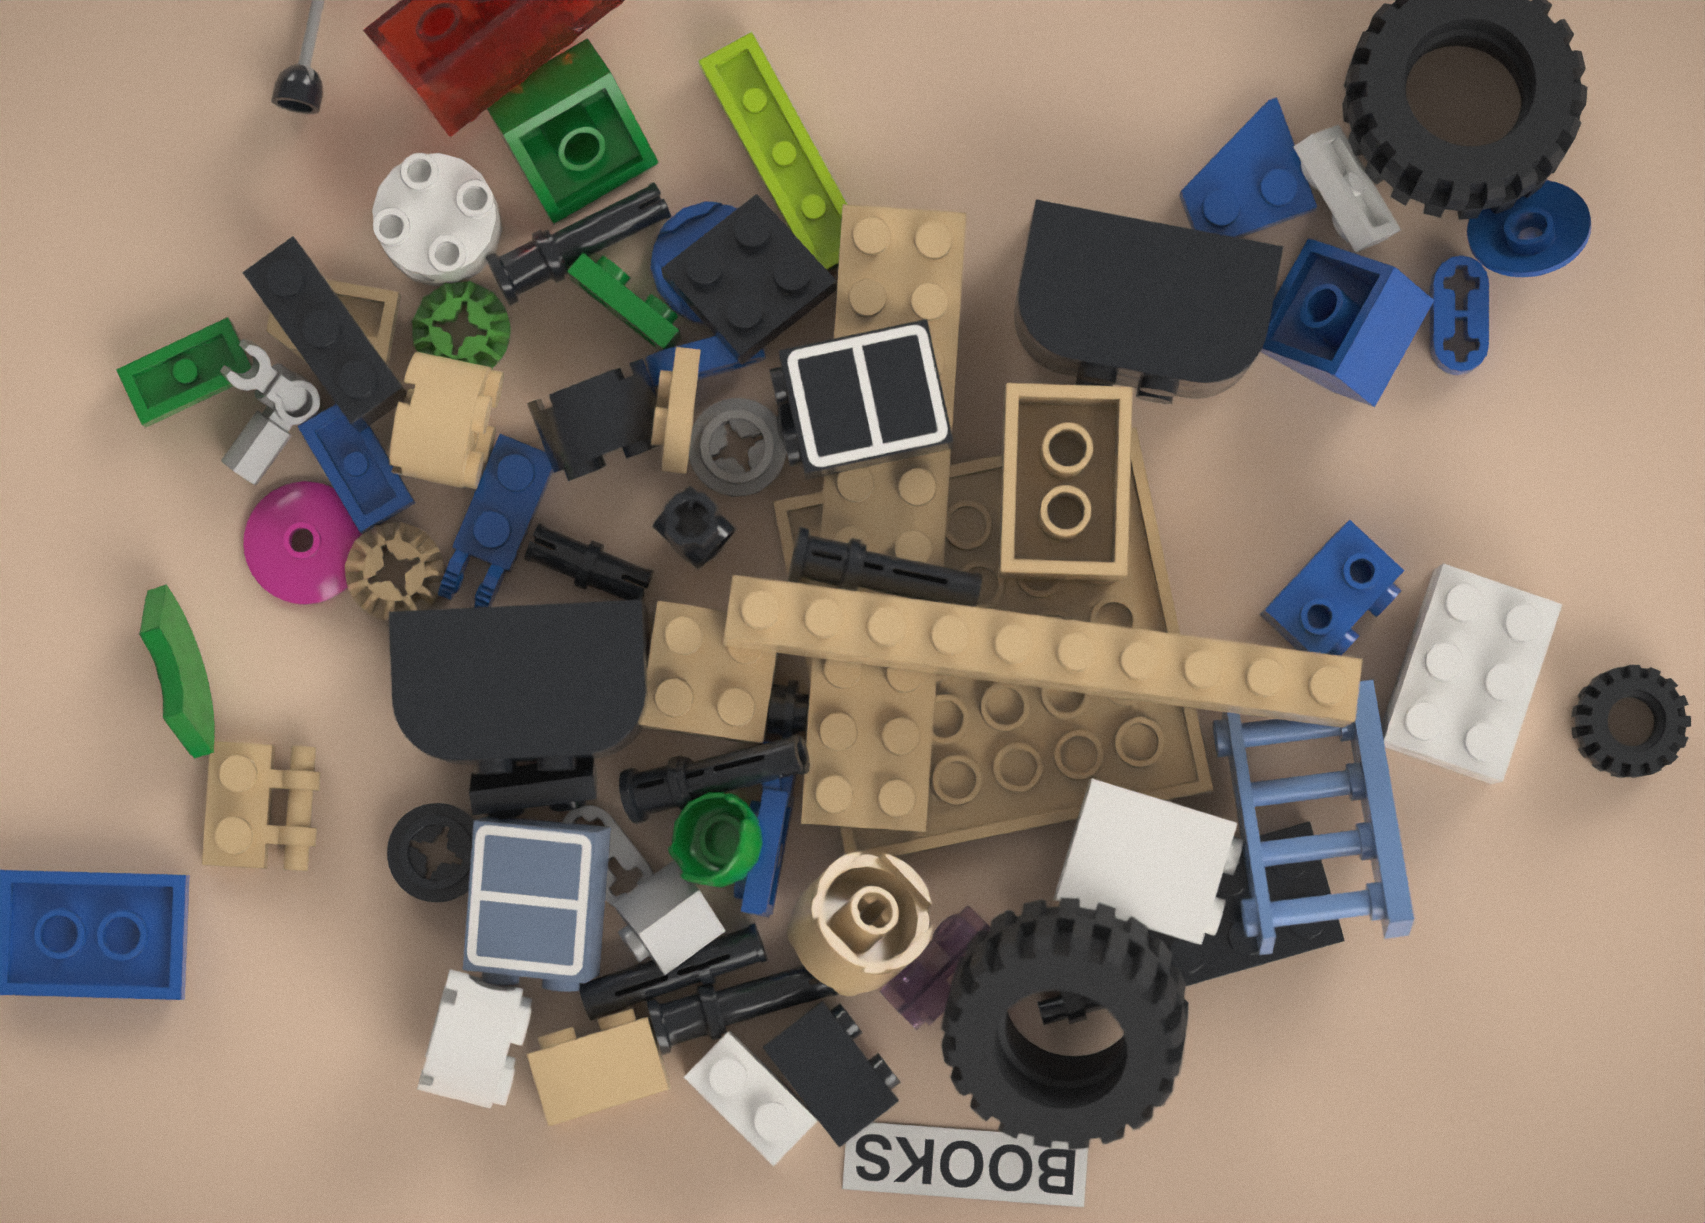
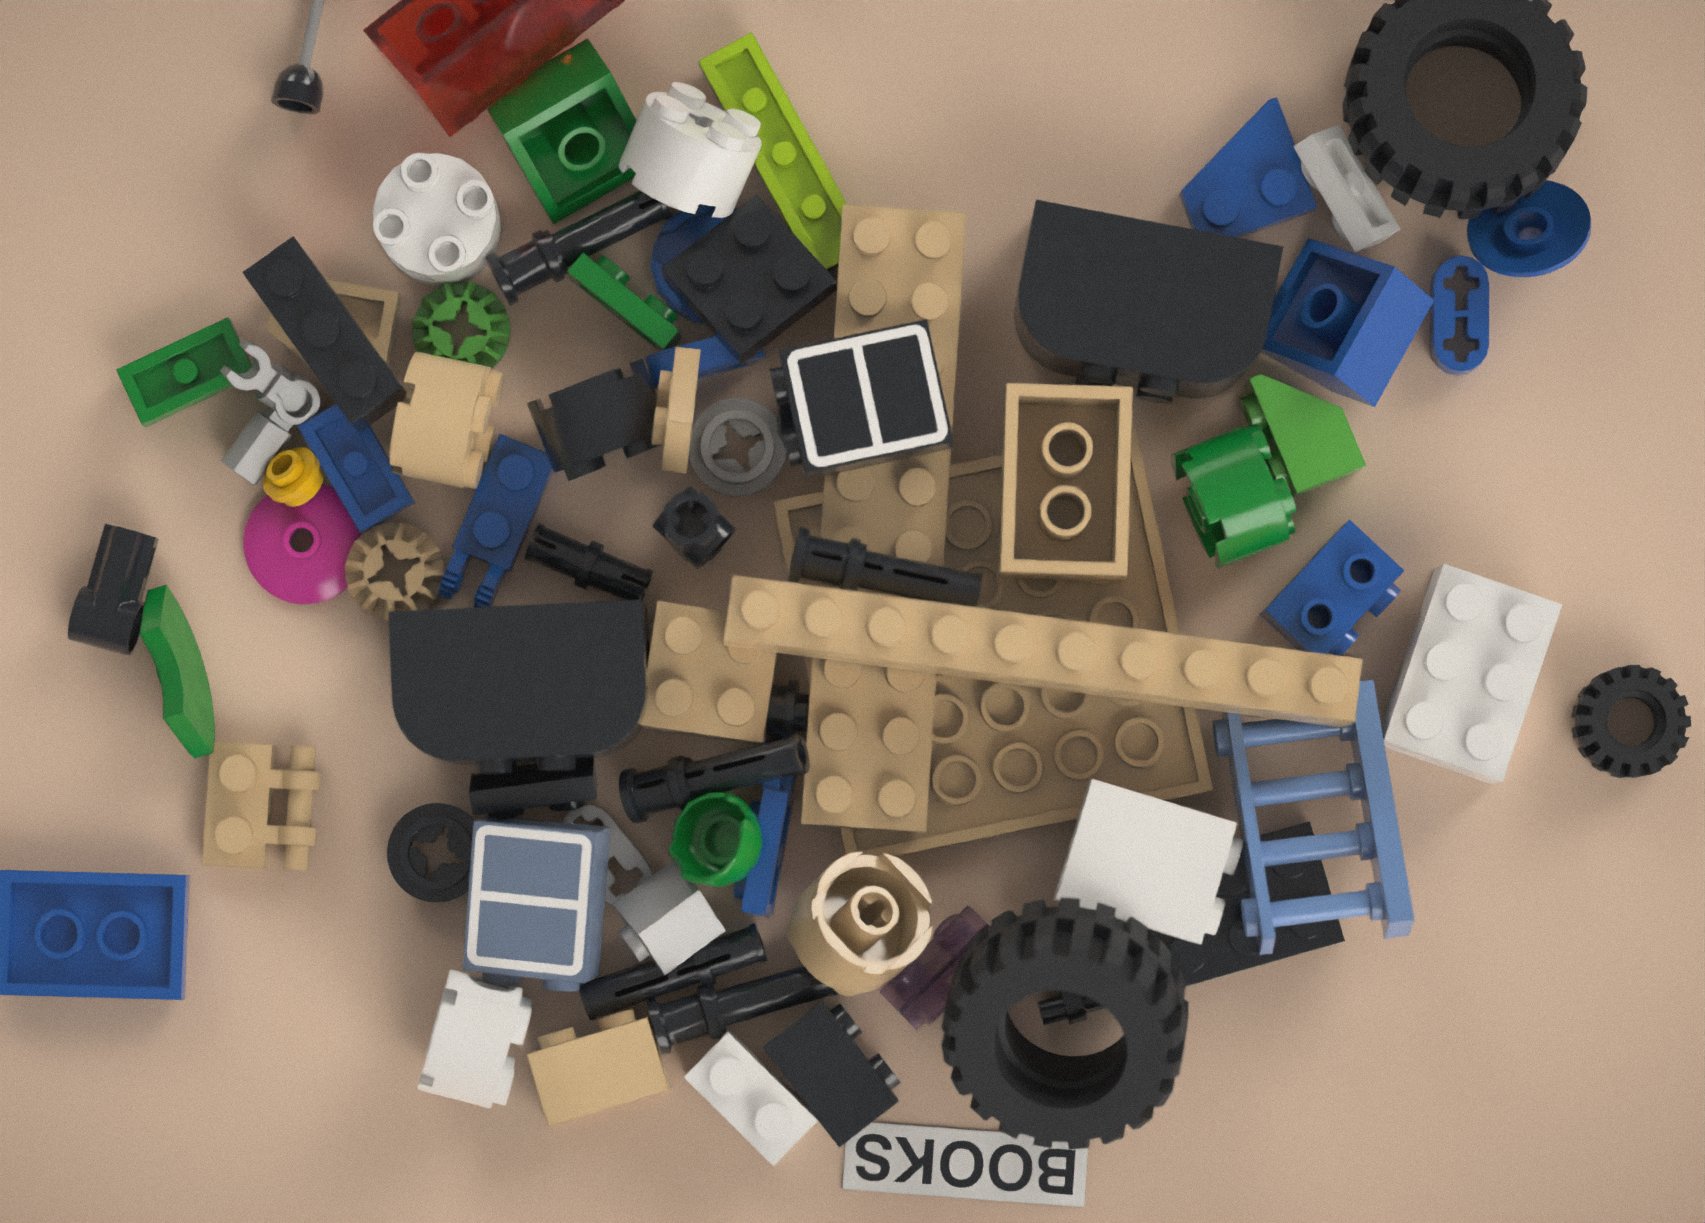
(111, 605): none -> black piece
(293, 477): none -> yellow plate
(691, 150): none -> white brick
(1234, 496): none -> green brick
(1305, 434): none -> bright green slope

